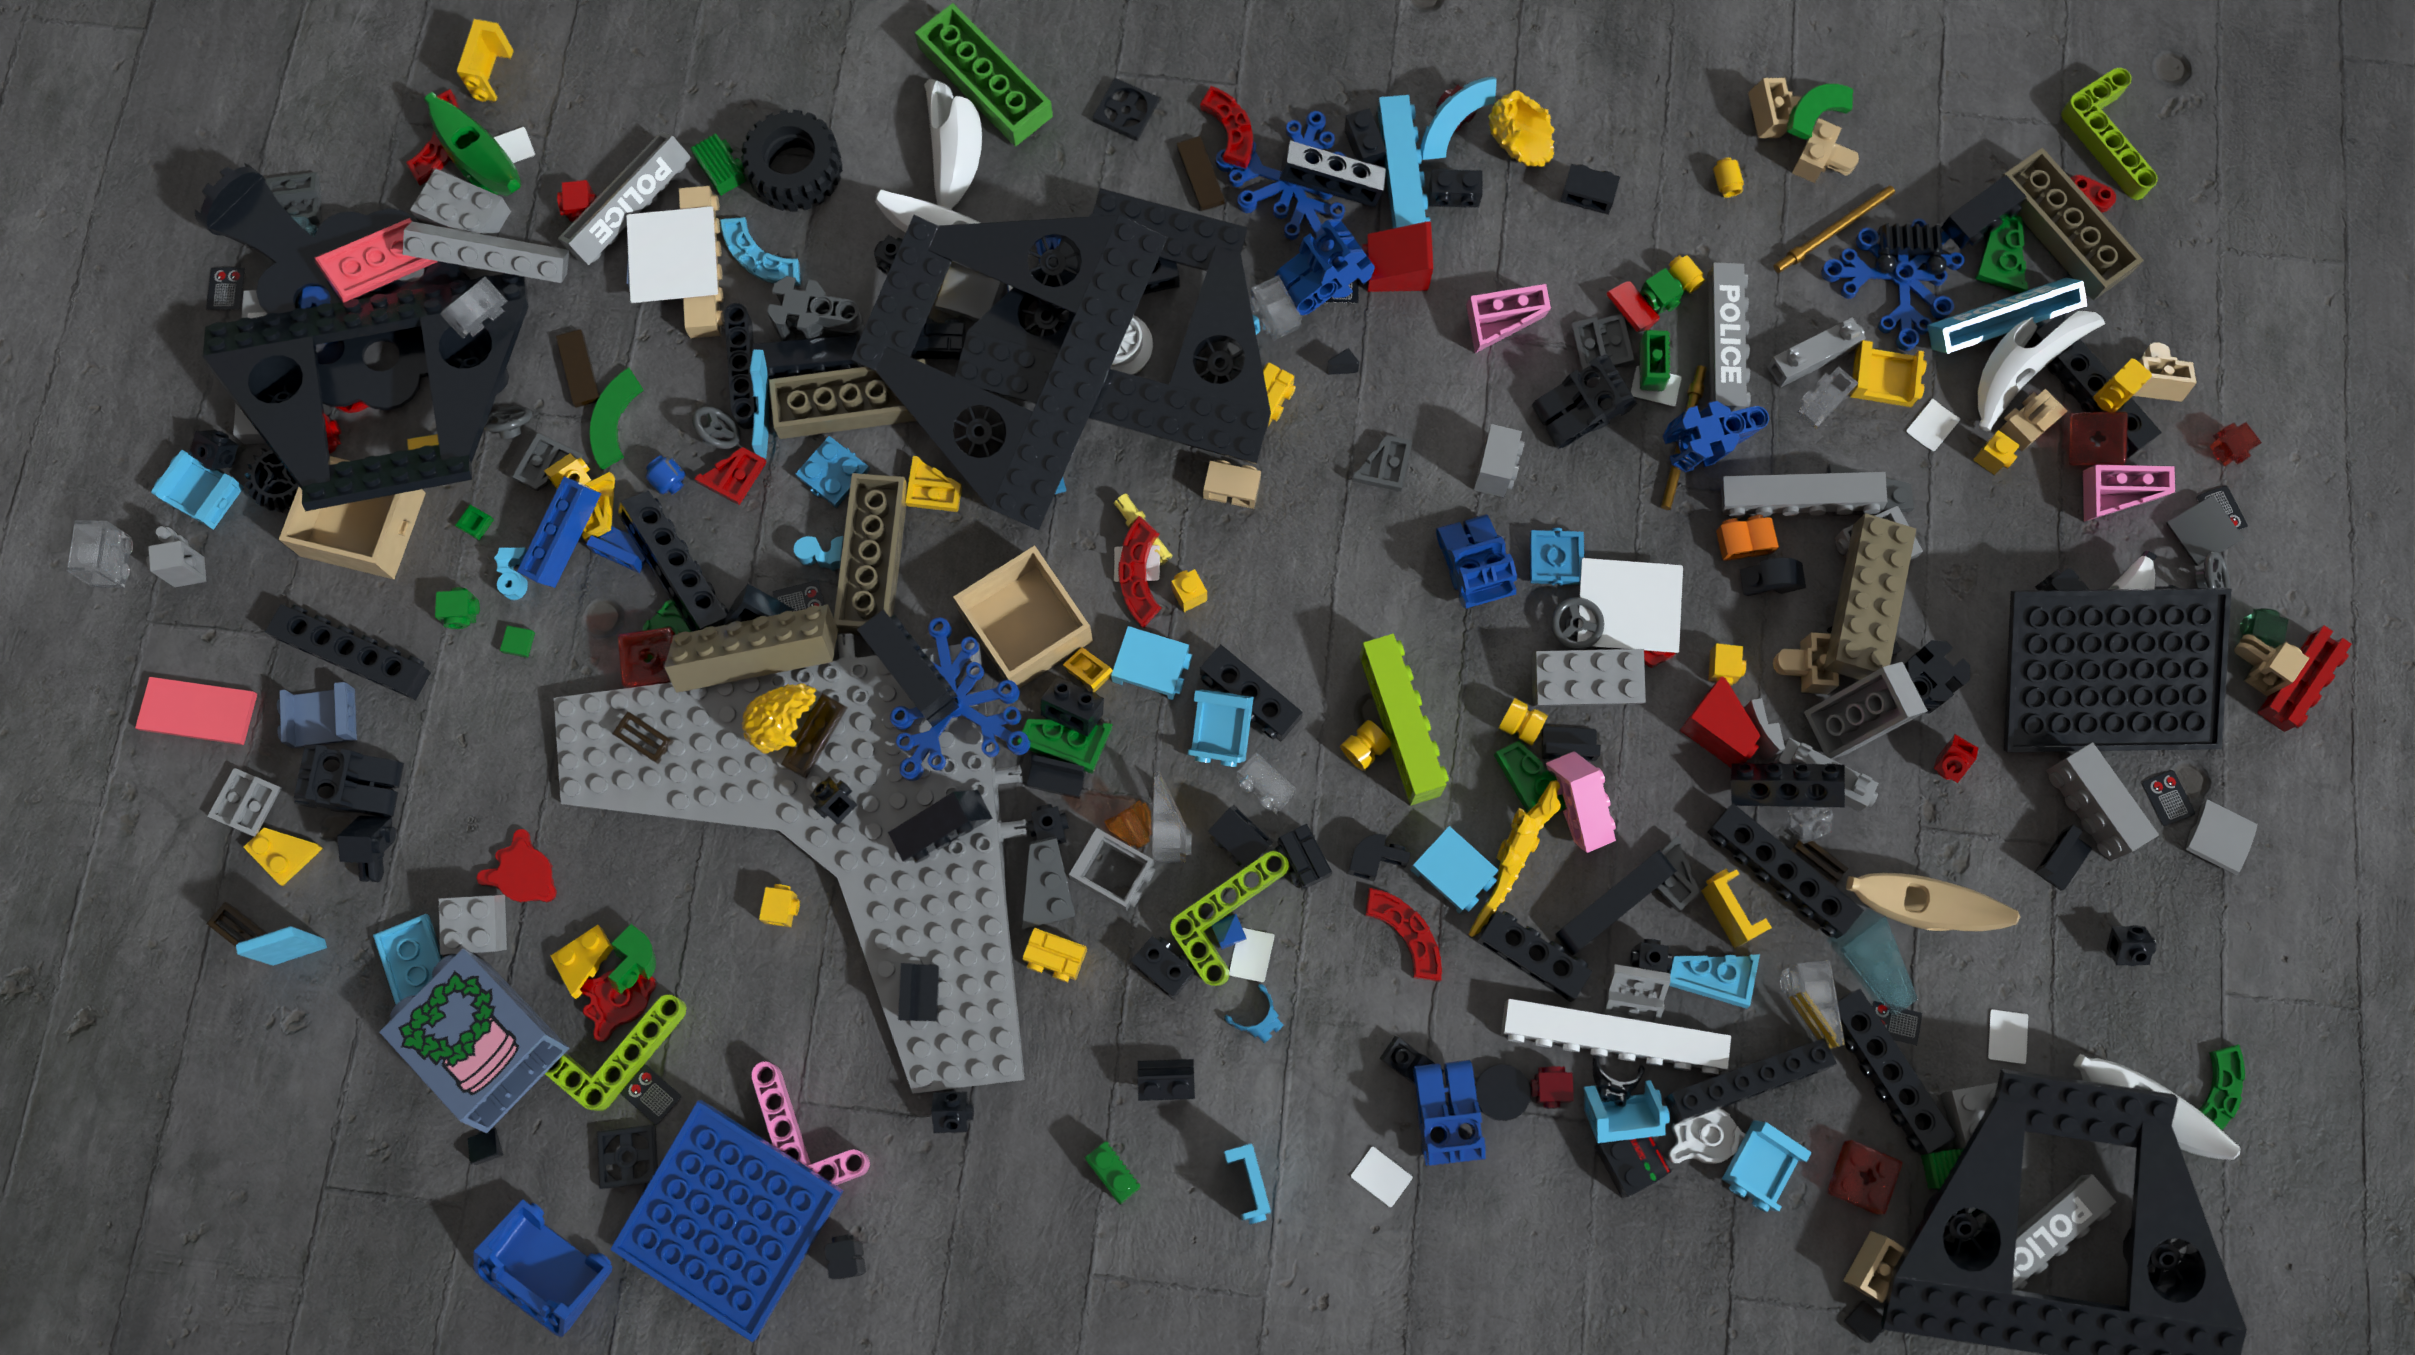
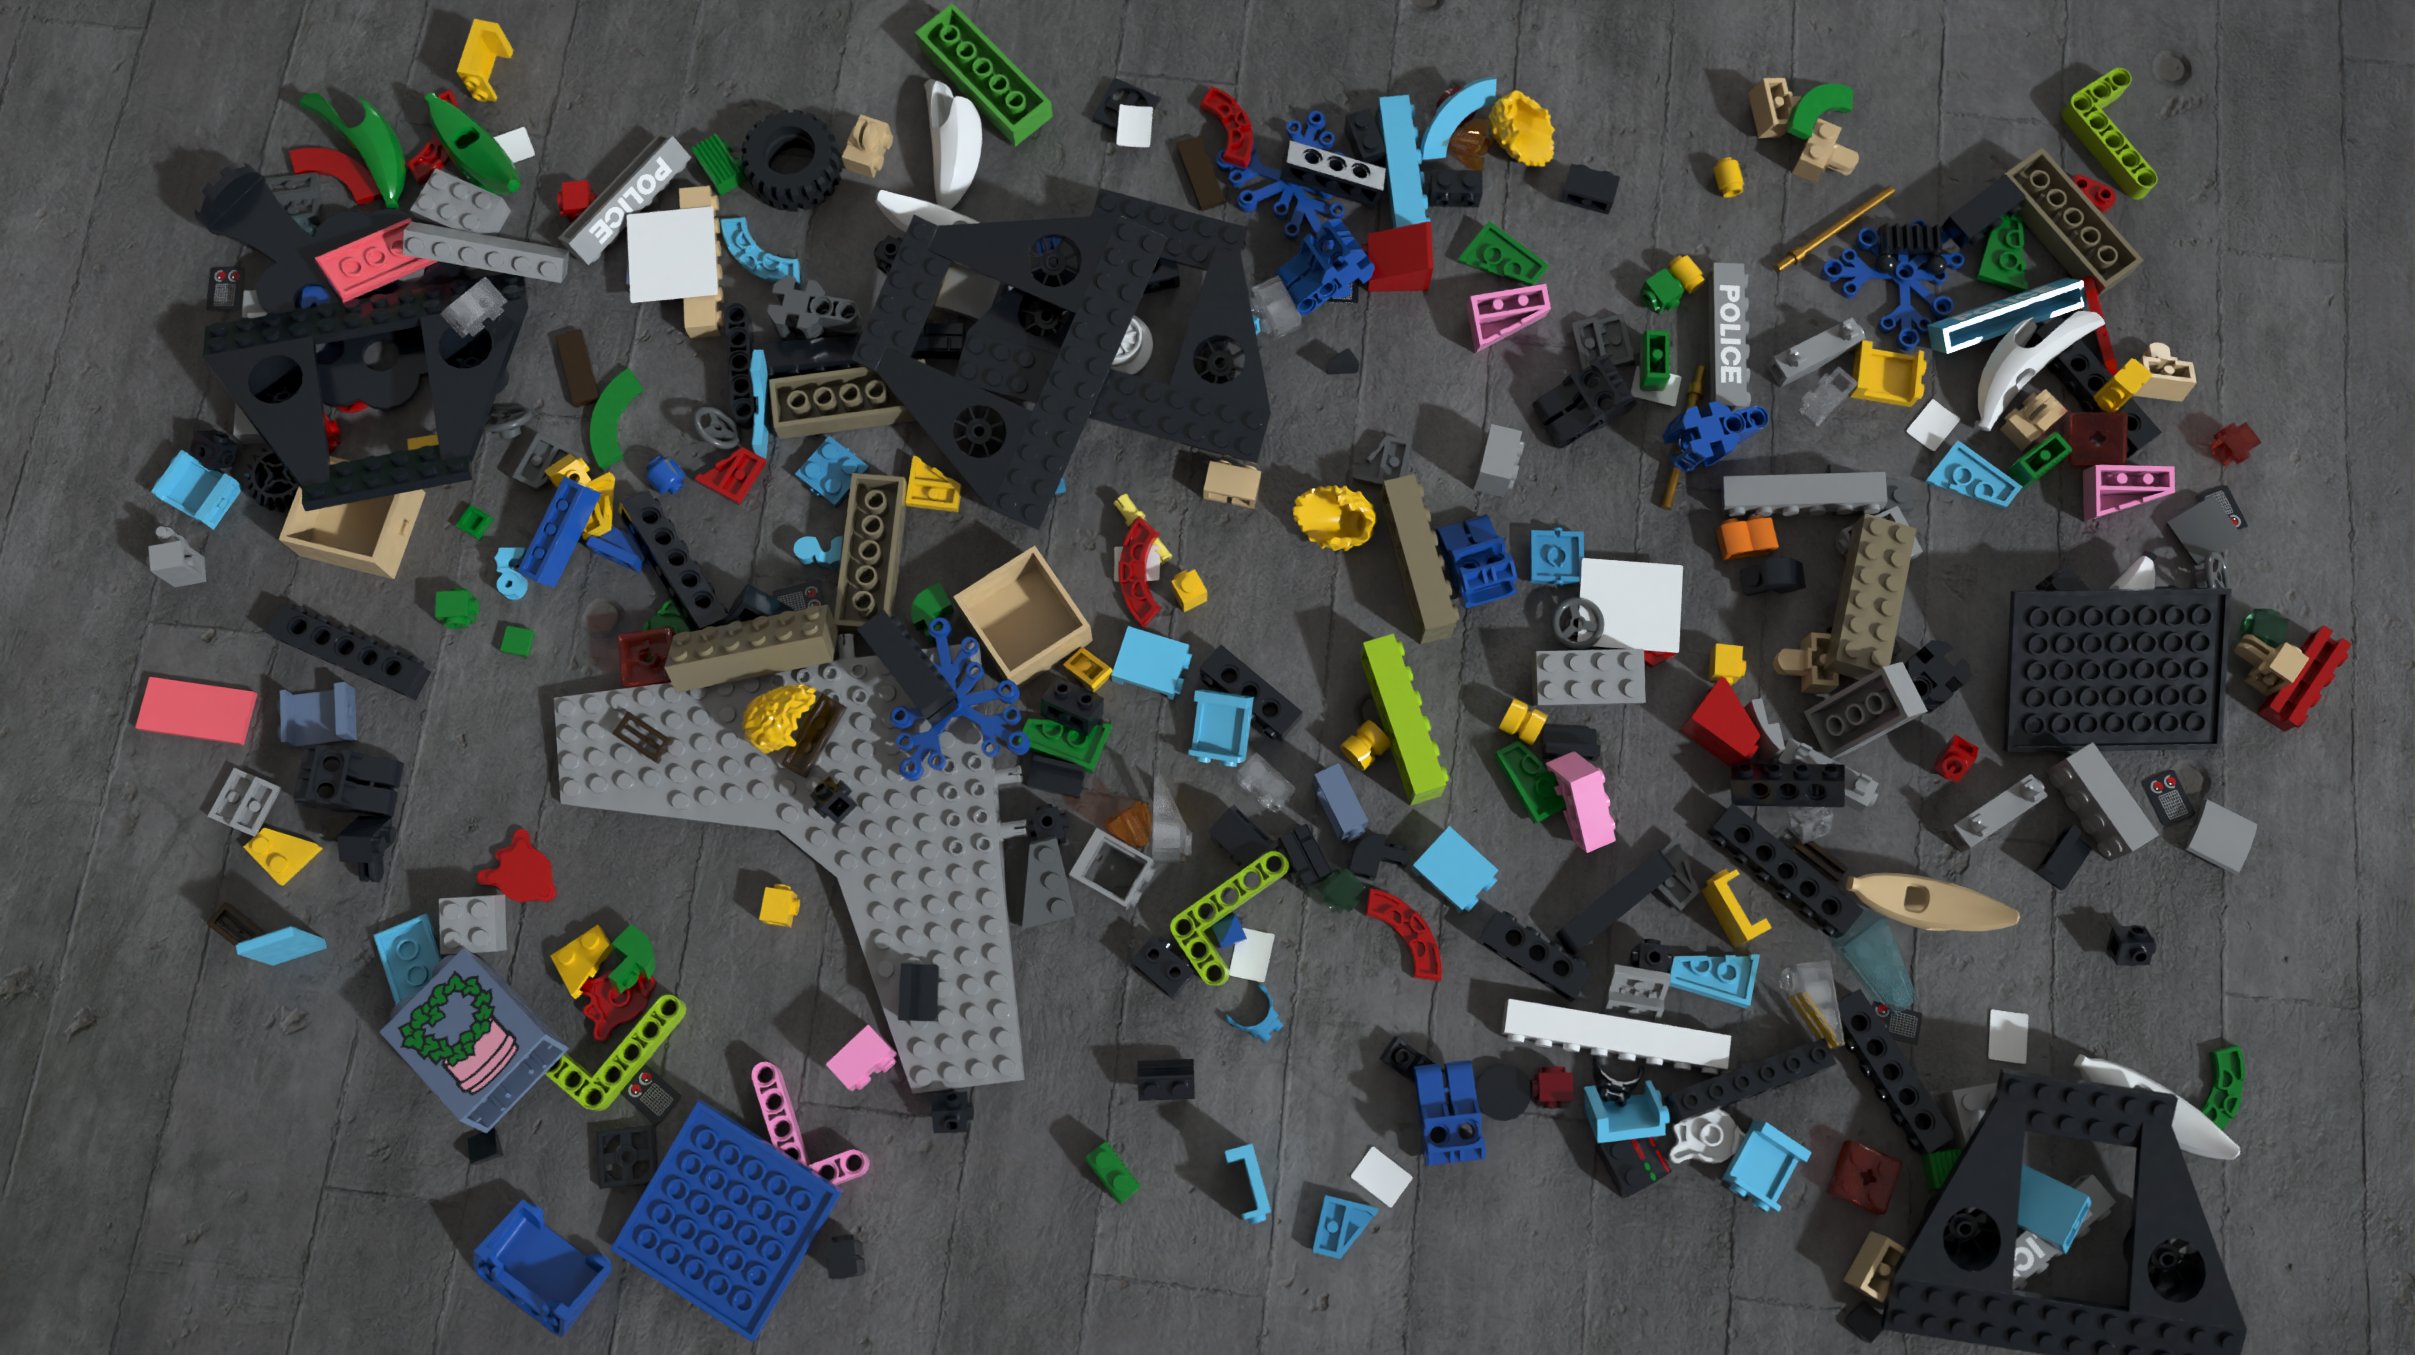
(100, 554): clear brick -> none
(340, 166): none -> red tile
(372, 140): none -> green piece
(861, 1057): none -> bright pink brick
(867, 146): none -> tan brick
(929, 605): none -> green brick
(939, 825): black wedge -> none
(1054, 954): yellow brick -> none
(1134, 126): none -> white sticker
(1279, 387): yellow brick -> none
(1335, 517): none -> yellow hair
(1340, 804): none -> sand blue window
(1340, 1225): none -> dark azure wing
(1341, 891): none -> clear green brick
(1418, 559): none -> dark tan brick
(1470, 143): none -> clear orange brick
(1503, 256): none -> green wing
(1516, 849): yellow animal -> none
(1633, 306): red slope -> none
(1973, 477): none -> medium azure wing
(1996, 813): none -> light grey brick
(1997, 453): yellow brick -> none
(2039, 460): none -> green brick
(2050, 1208): none -> medium azure panel
(2102, 334): none -> red tile

